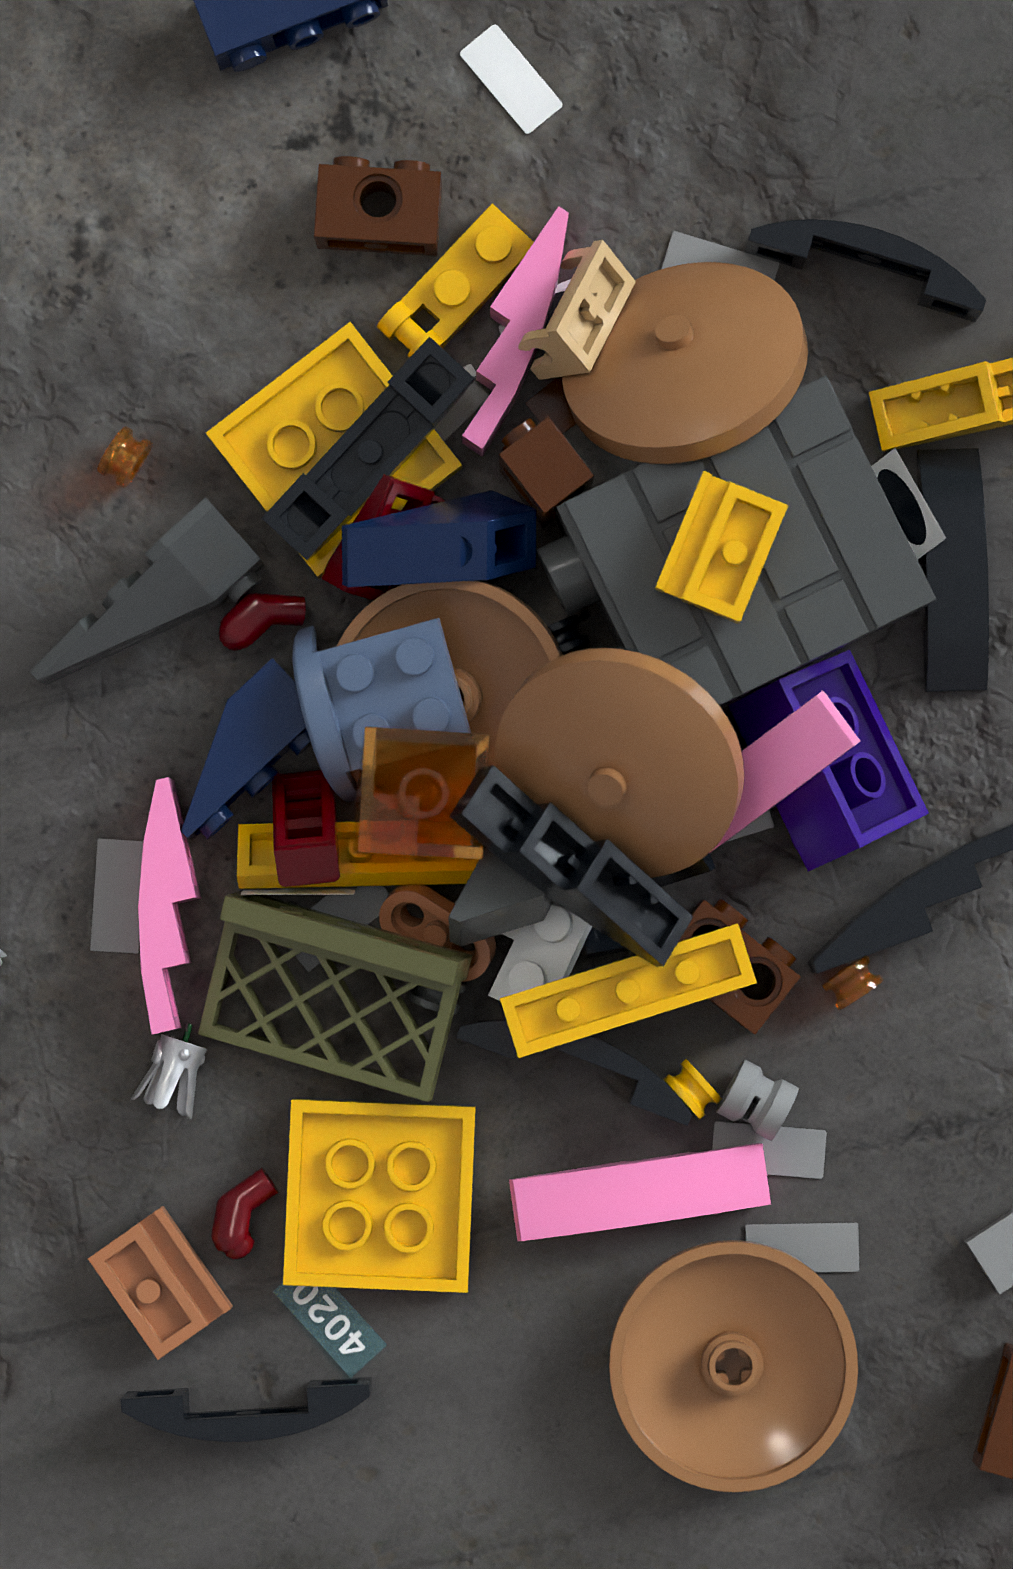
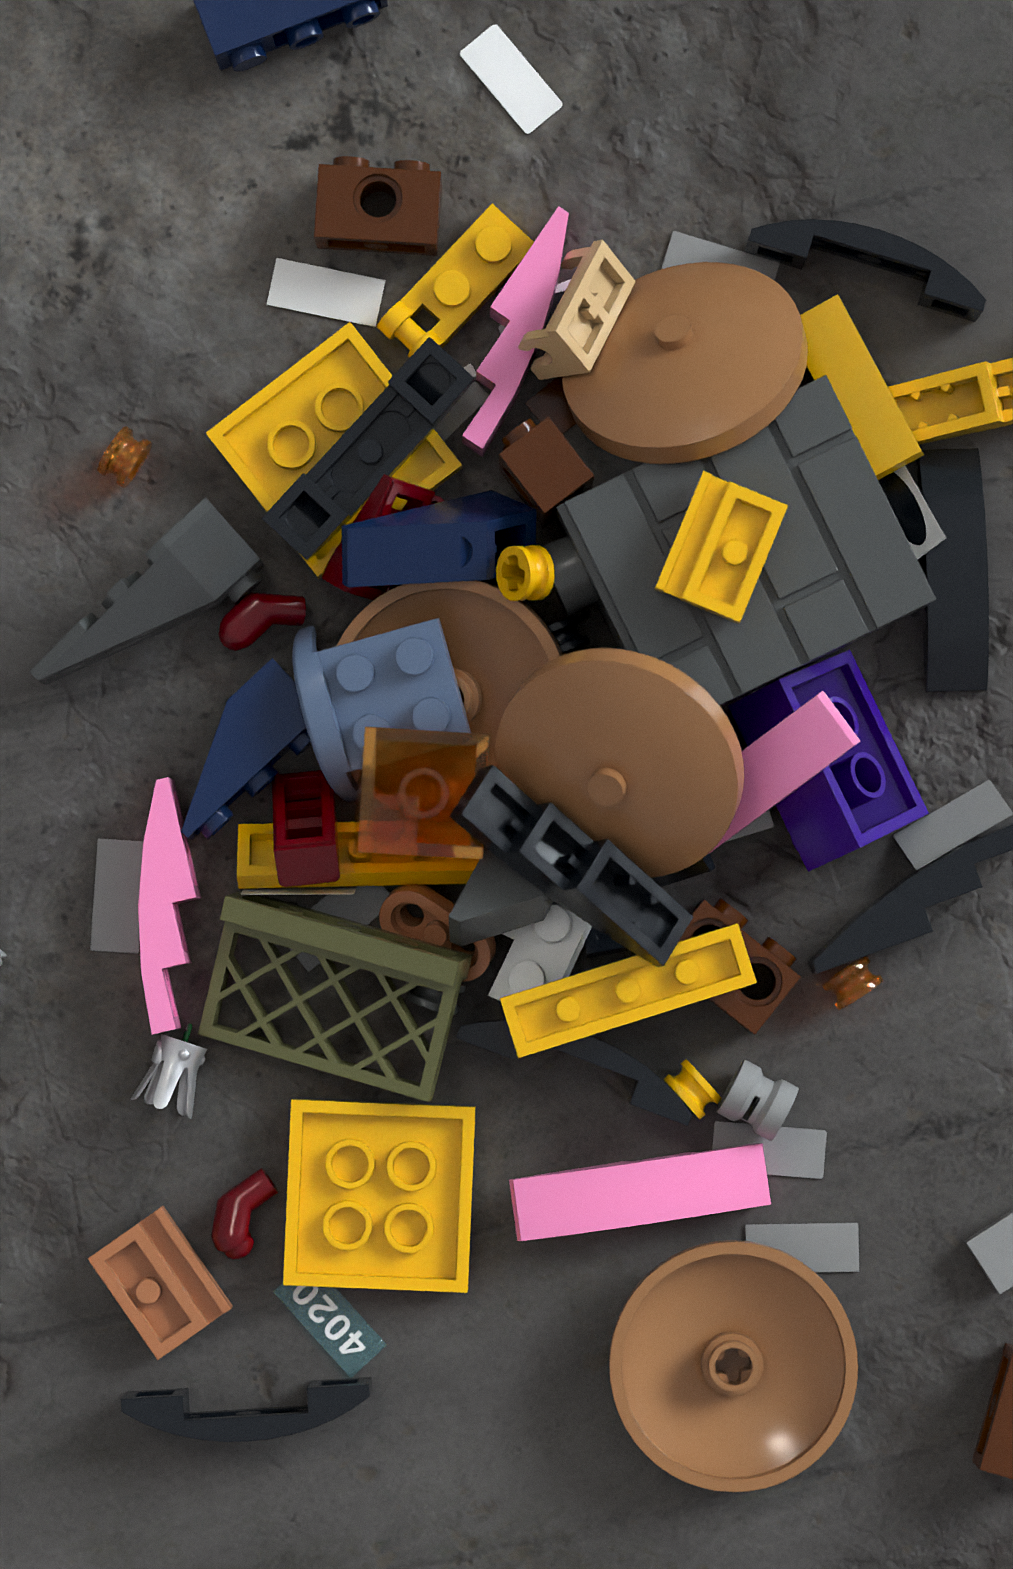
(326, 292): none -> white sticker
(525, 573): none -> yellow bush
(872, 411): none -> yellow tile
(953, 824): none -> light grey sticker

